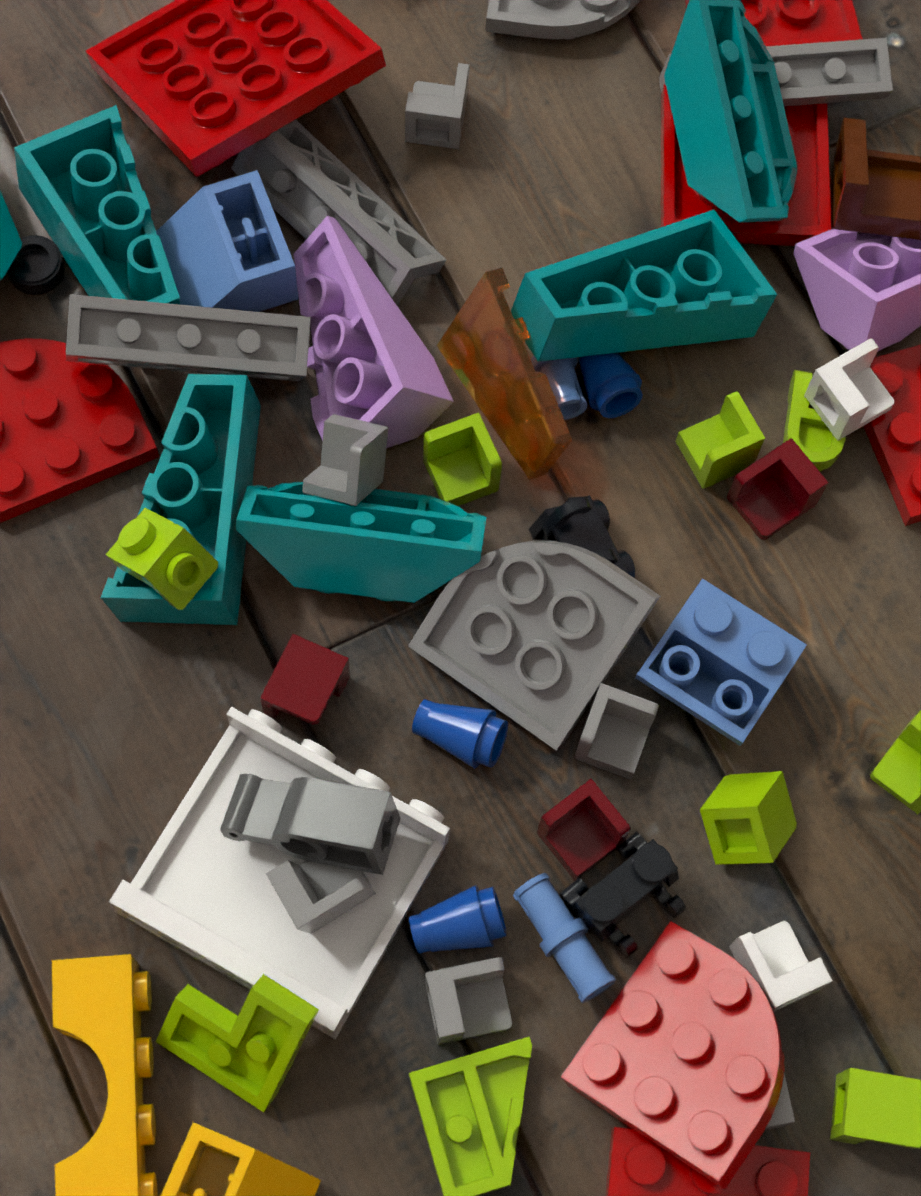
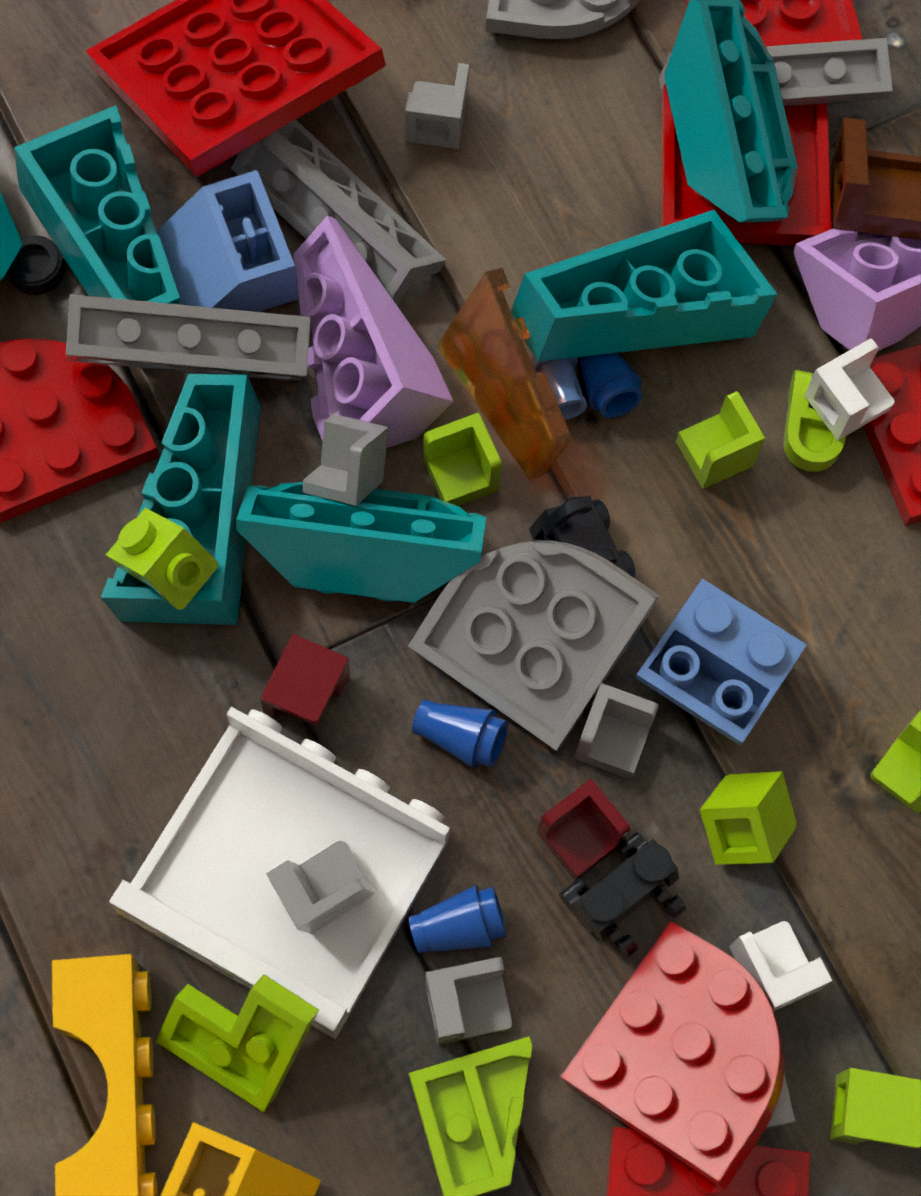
(315, 820): piece -> none
(564, 937): medium blue pin -> none
(777, 489): dark red panel -> none

